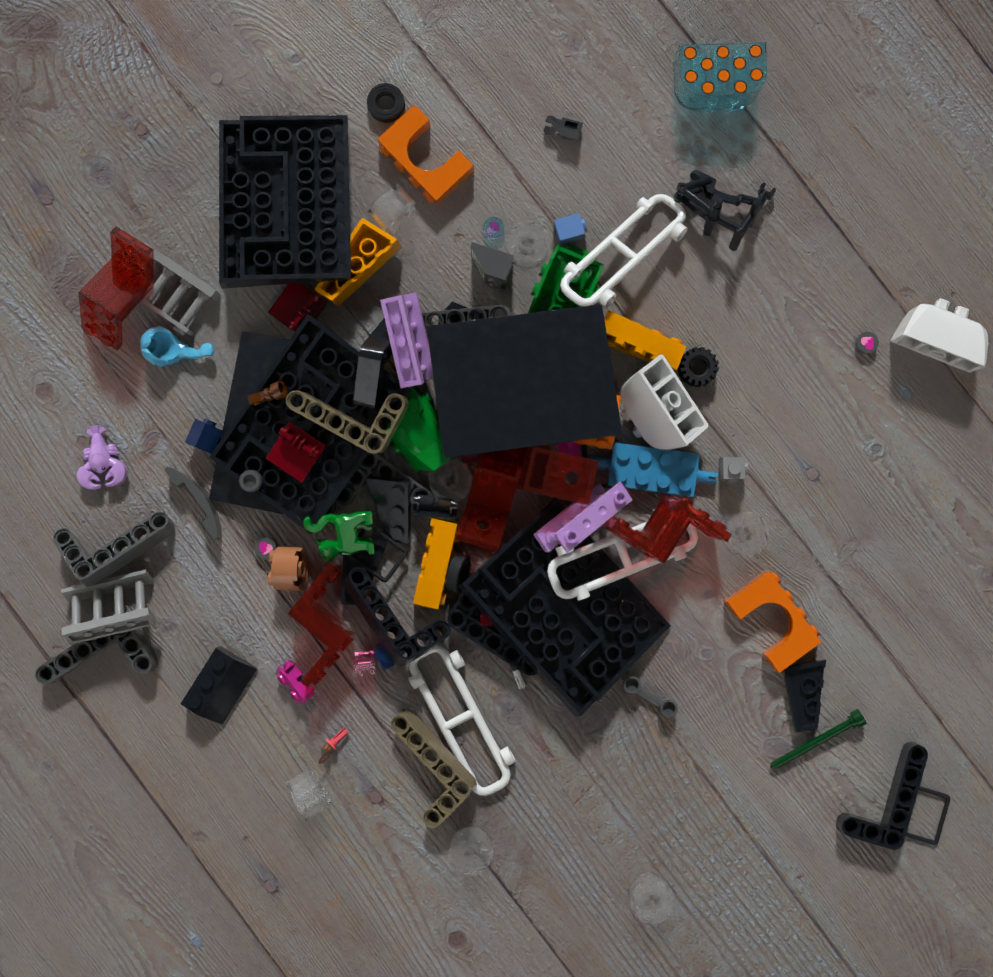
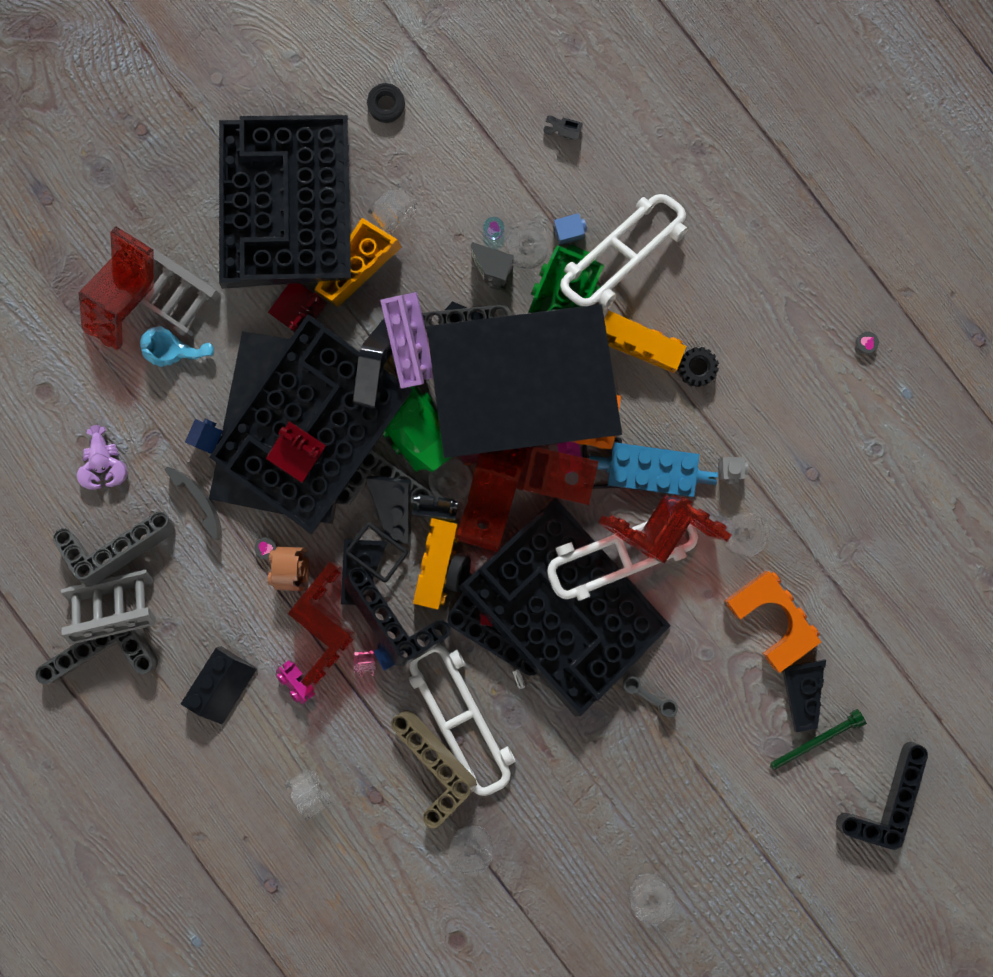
(251, 481): dark grey tile -> none
(276, 390): reddish brown piece -> none
(332, 743): coral piece -> none
(346, 533): green animal -> none
(348, 423): dark tan beam -> none
(435, 183): orange arch -> none
(581, 520): lavender fence -> none
(661, 407): white hips -> none
(710, 212): black piece -> none
(719, 75): clear light blue brick -> none
(942, 819): black piece -> none
(944, 335): white hips -> none

